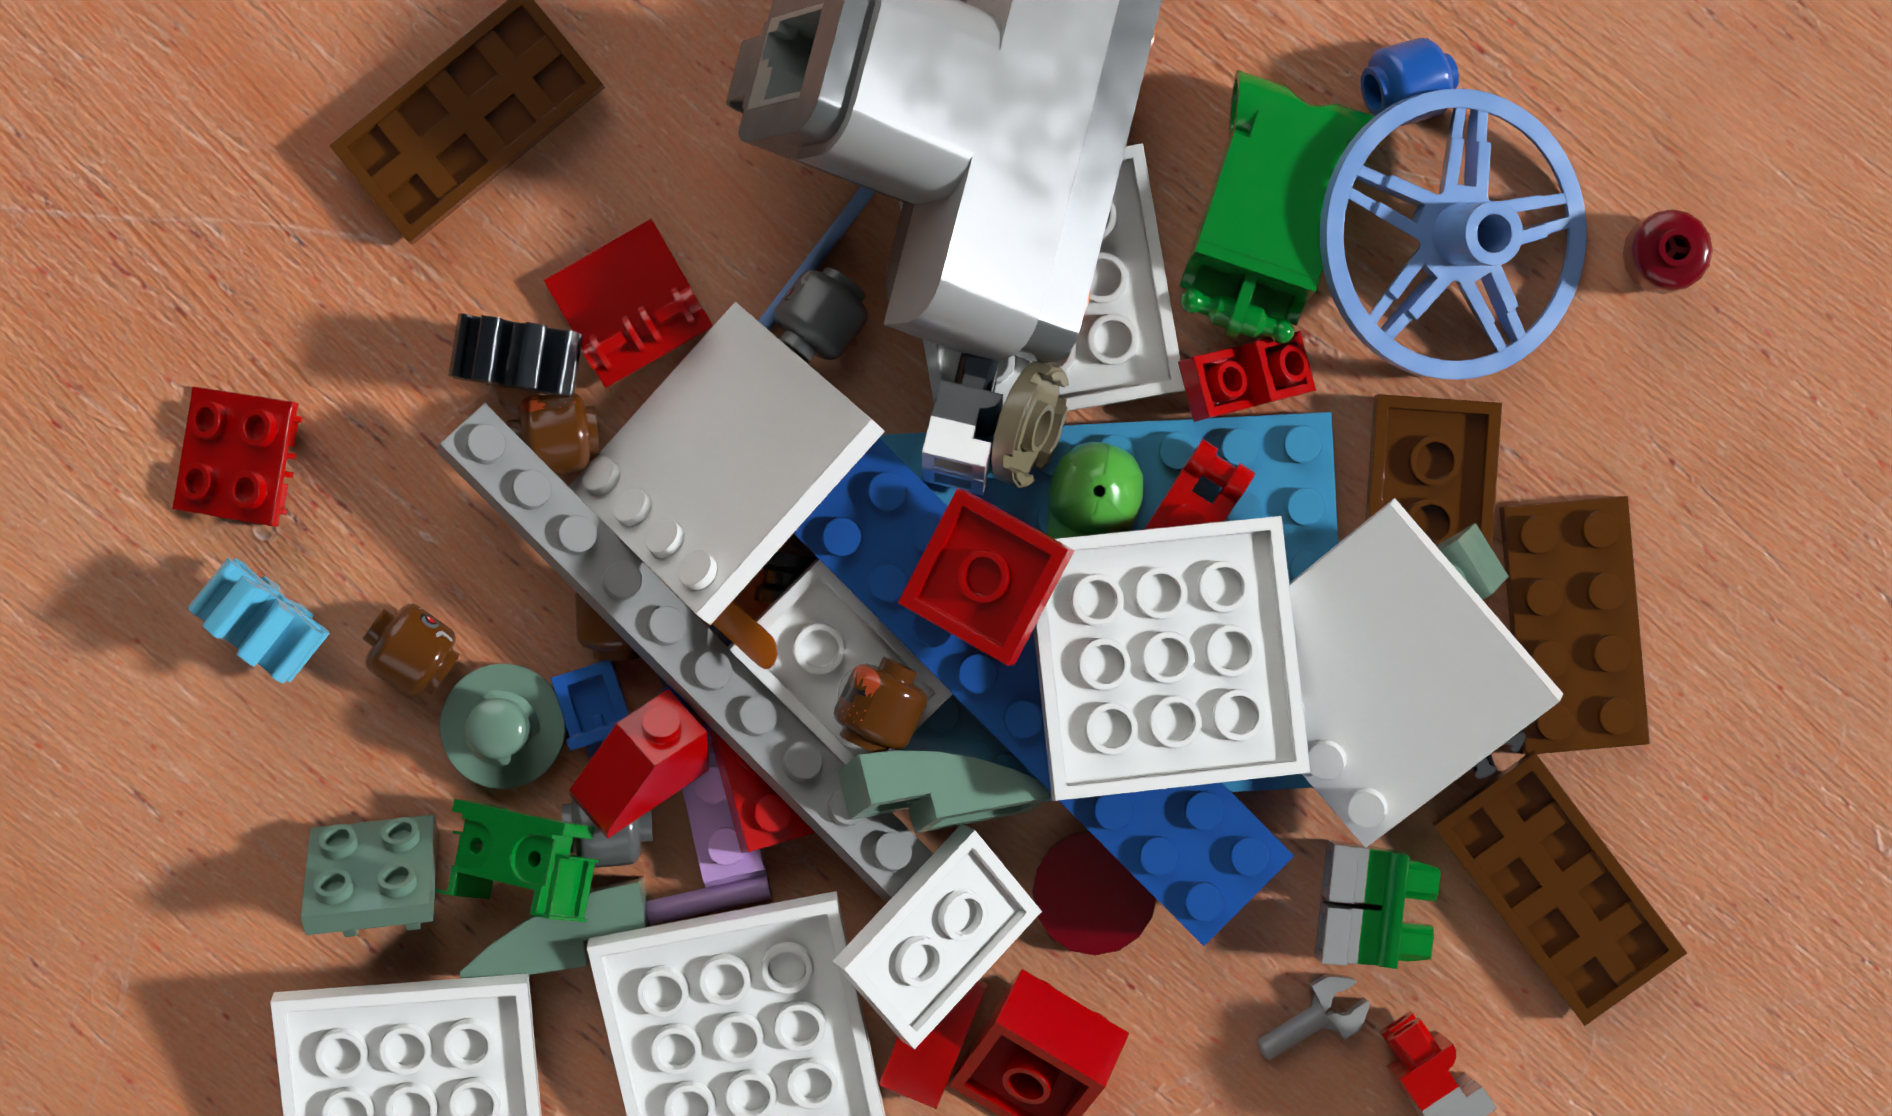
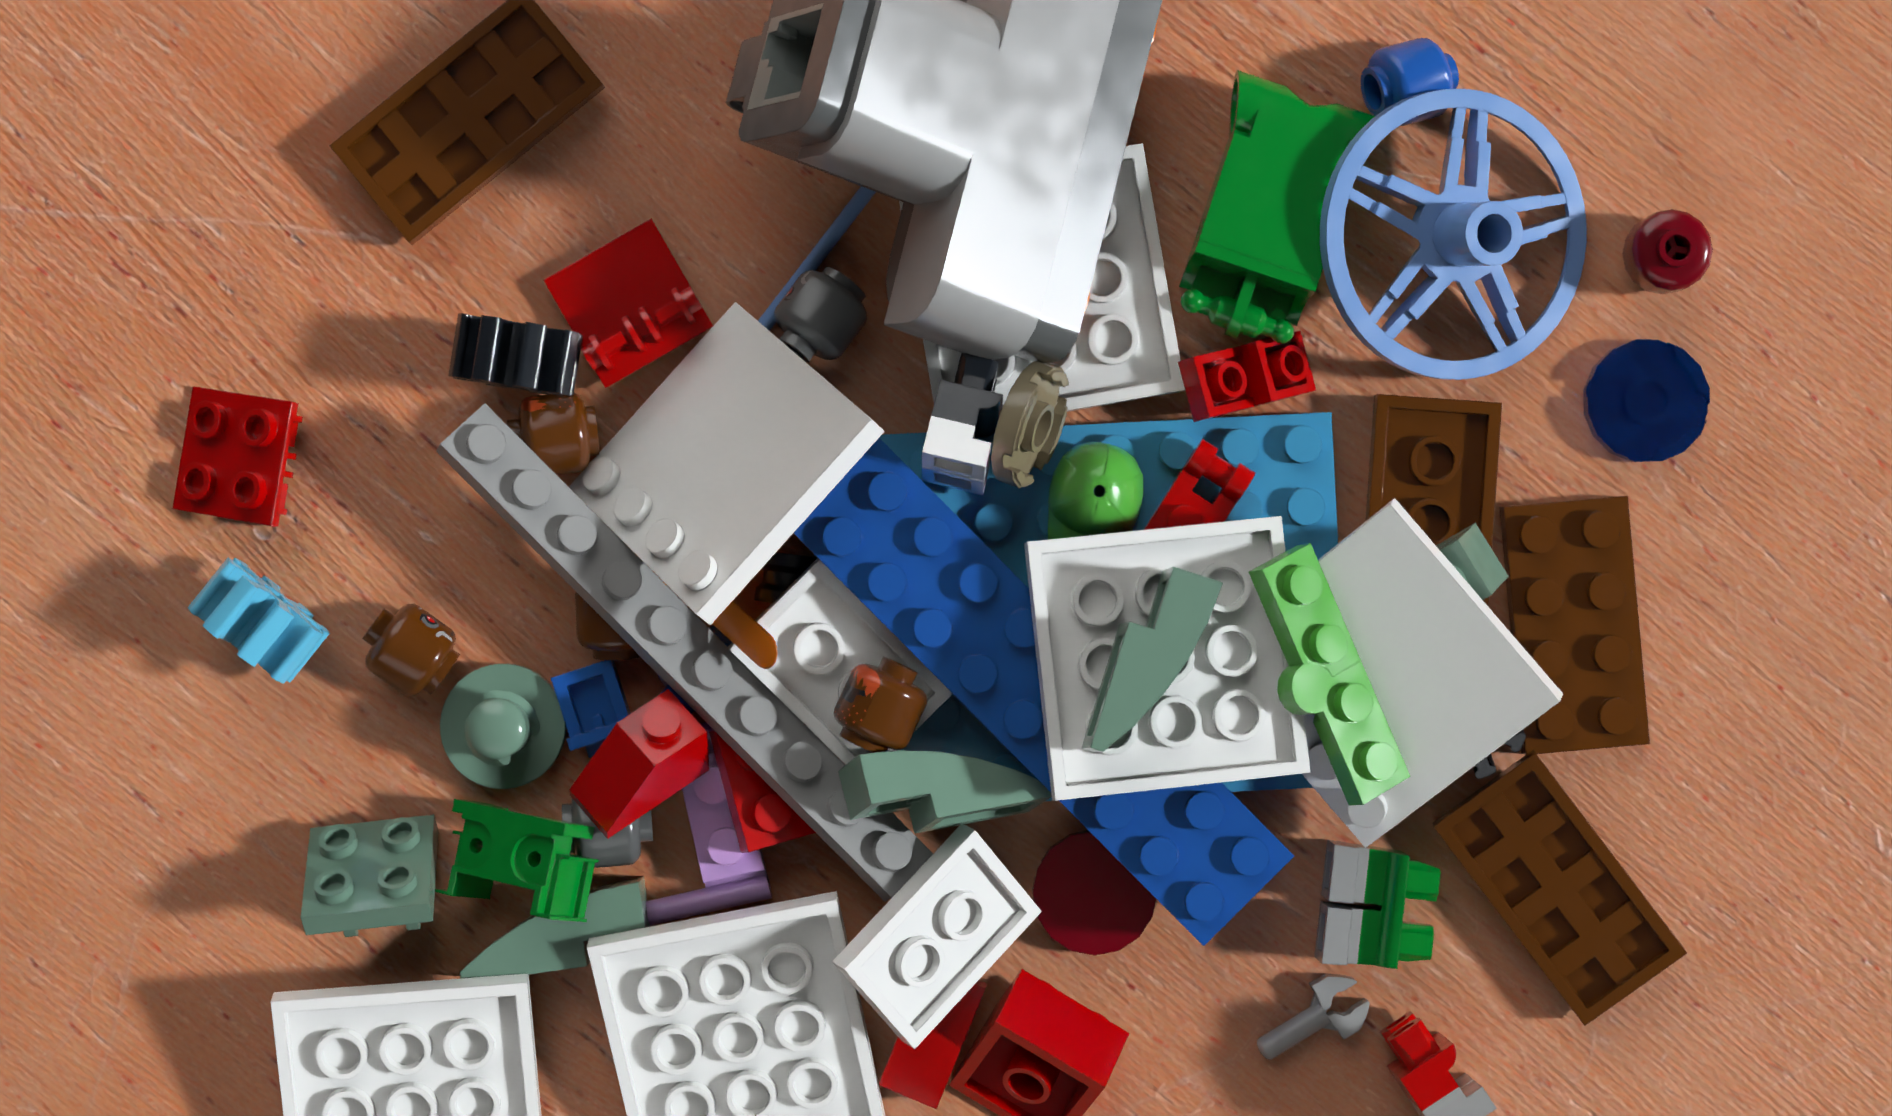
(986, 576): red plate -> none
(1150, 656): none -> sand green slope
(1327, 675): none -> hinge
(1646, 400): none -> clear blue tile

